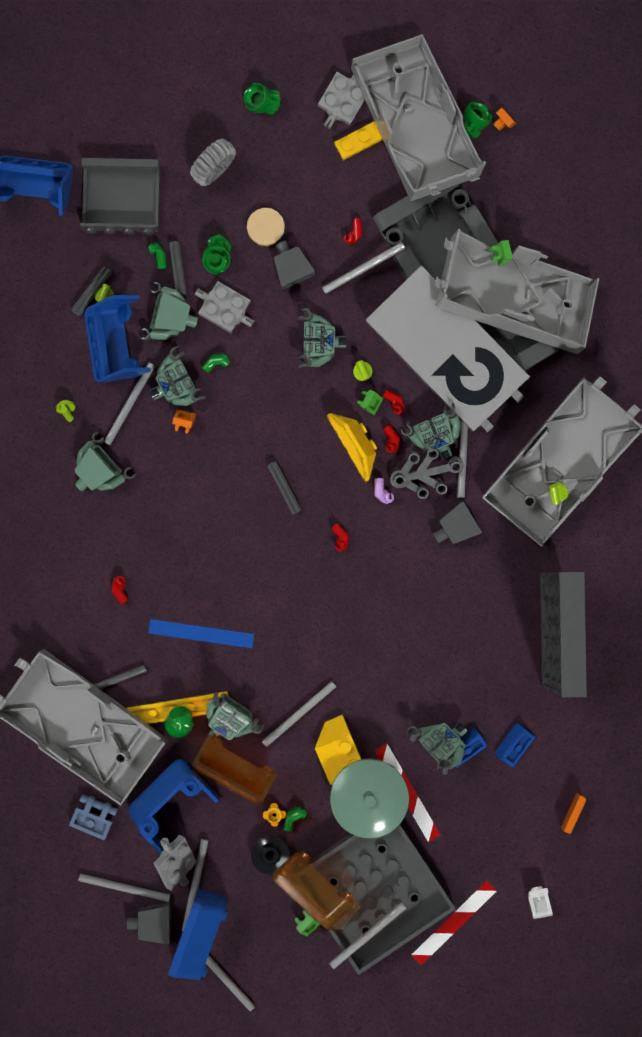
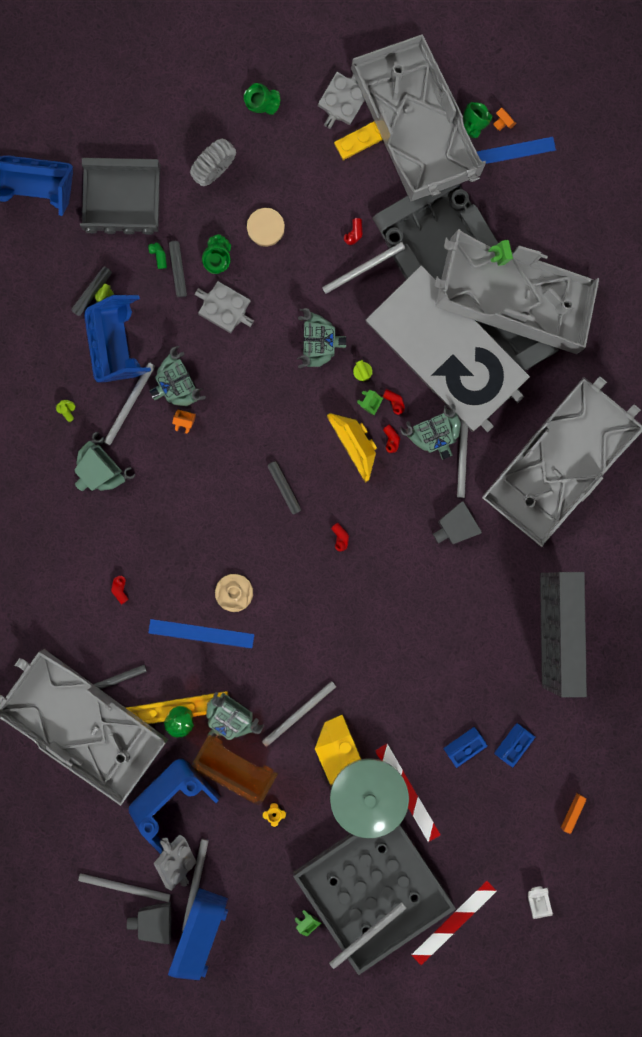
(90, 822): sand blue plate -> none
(169, 315): sand green torso -> none
(216, 359): green arm -> none
(230, 984): light grey axle -> none
(239, 595): none -> tan tile
(264, 863): black dish -> none
(291, 265): dark grey torso -> none
(292, 816): green arm -> none
(314, 892): clear orange windscreen -> none
(380, 493): lavender arm -> none
(423, 473): dark grey plant -> none
(441, 743): torso -> none
(517, 150): none -> blue sticker
(558, 492): lime plate -> none

